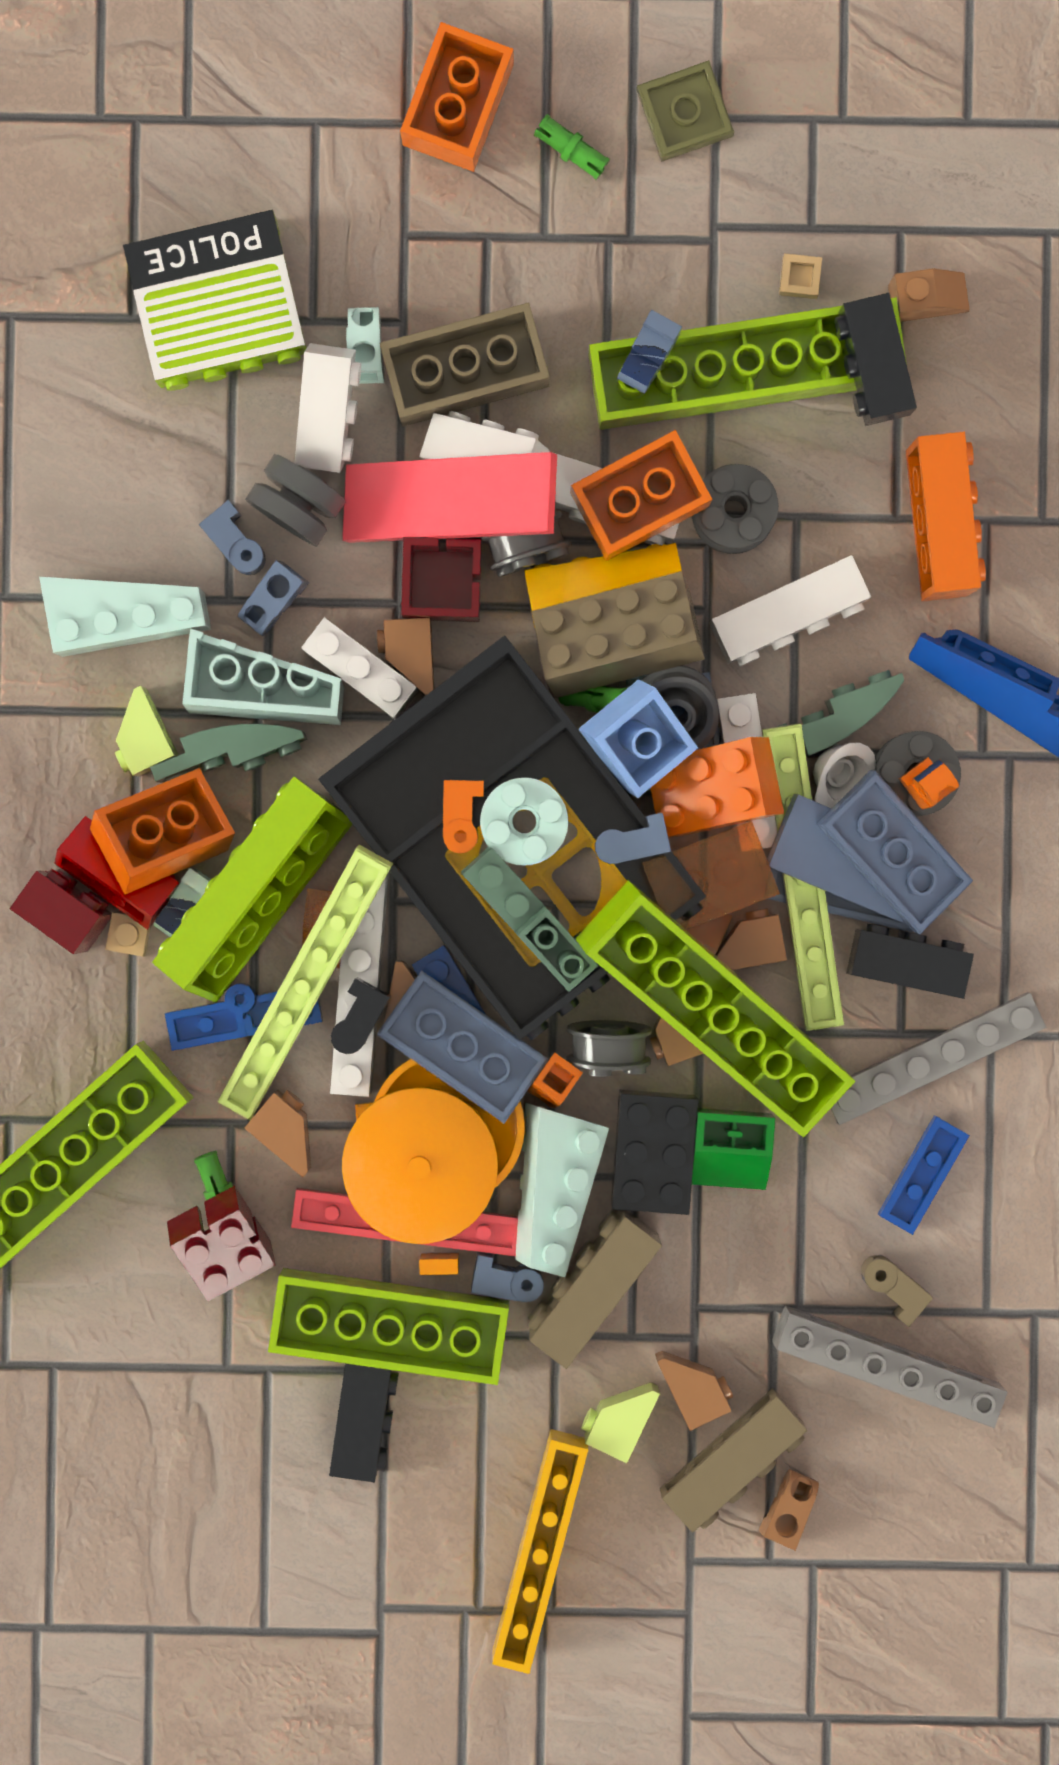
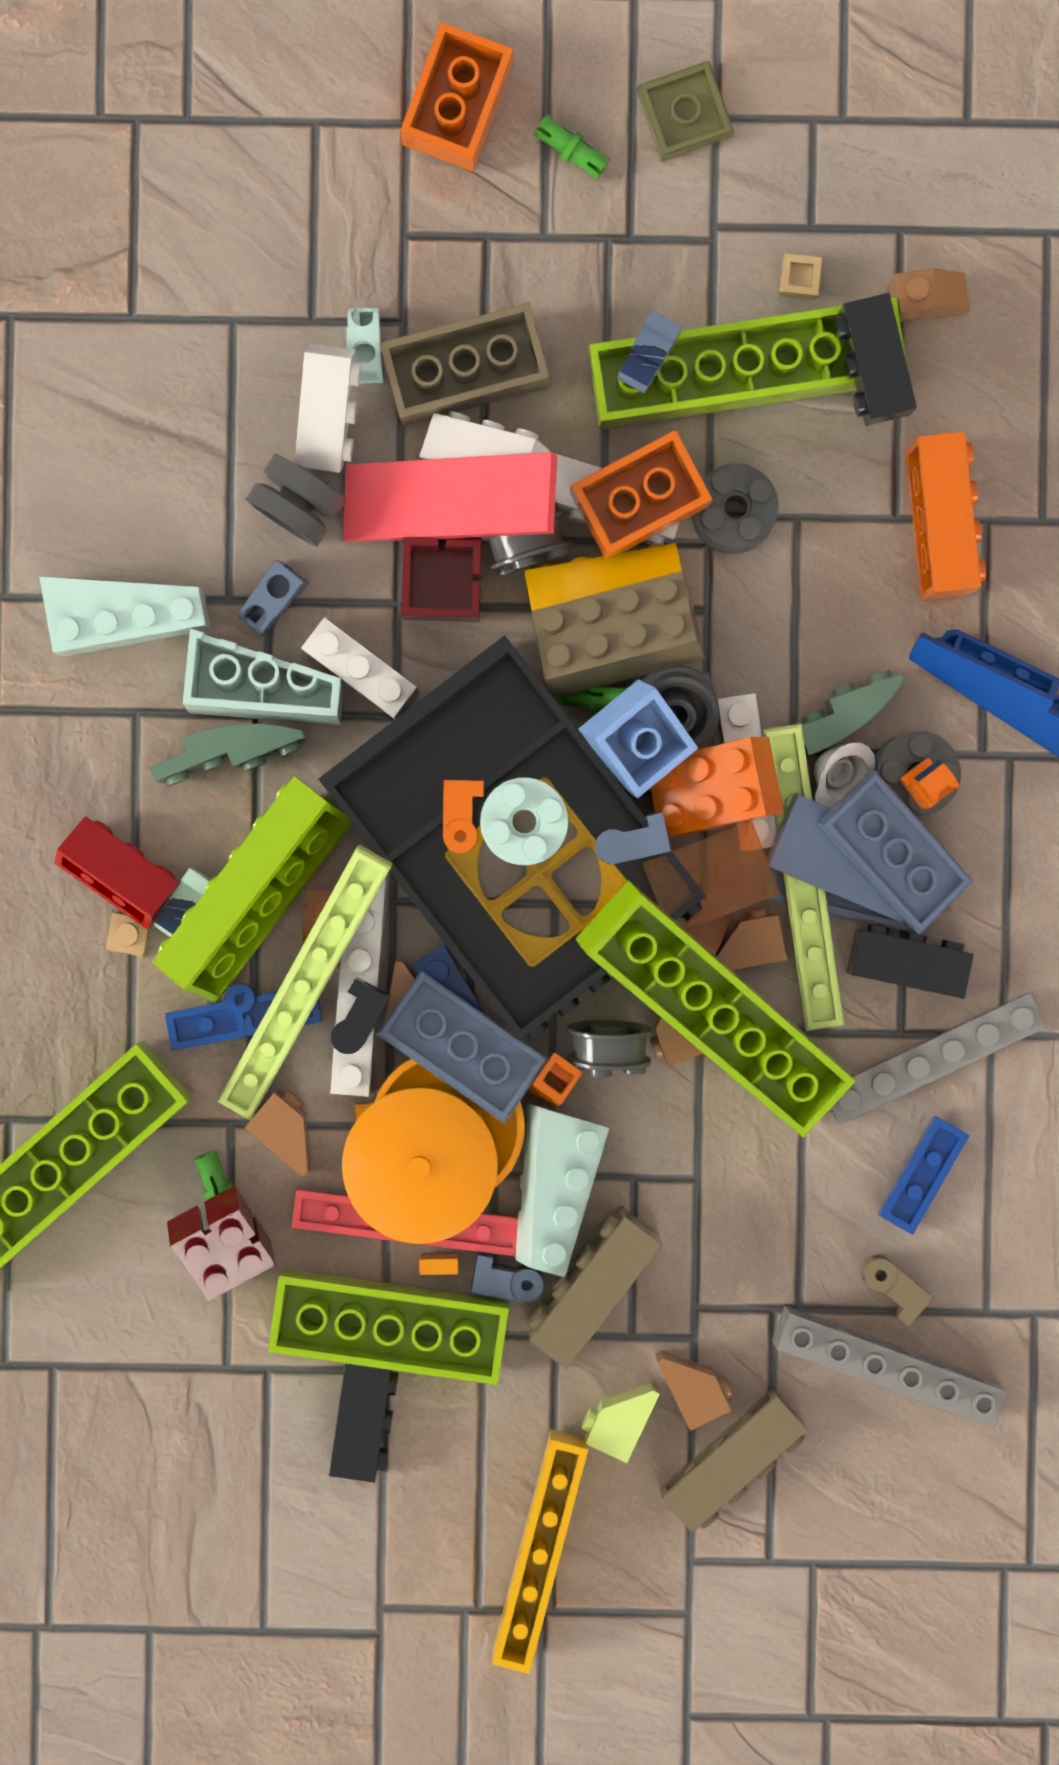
(62, 911): dark red piece -> none
(143, 736): yellowish green slope -> none
(162, 830): orange brick -> none
(215, 300): panel -> none
(241, 552): sand blue leg -> none
(409, 650): medium nougat slope -> none
(529, 918): sand green slope -> none
(654, 1152): black brick -> none
(733, 1148): green slope -> none
(789, 610): white brick -> none
(790, 1509): medium nougat leg -> none

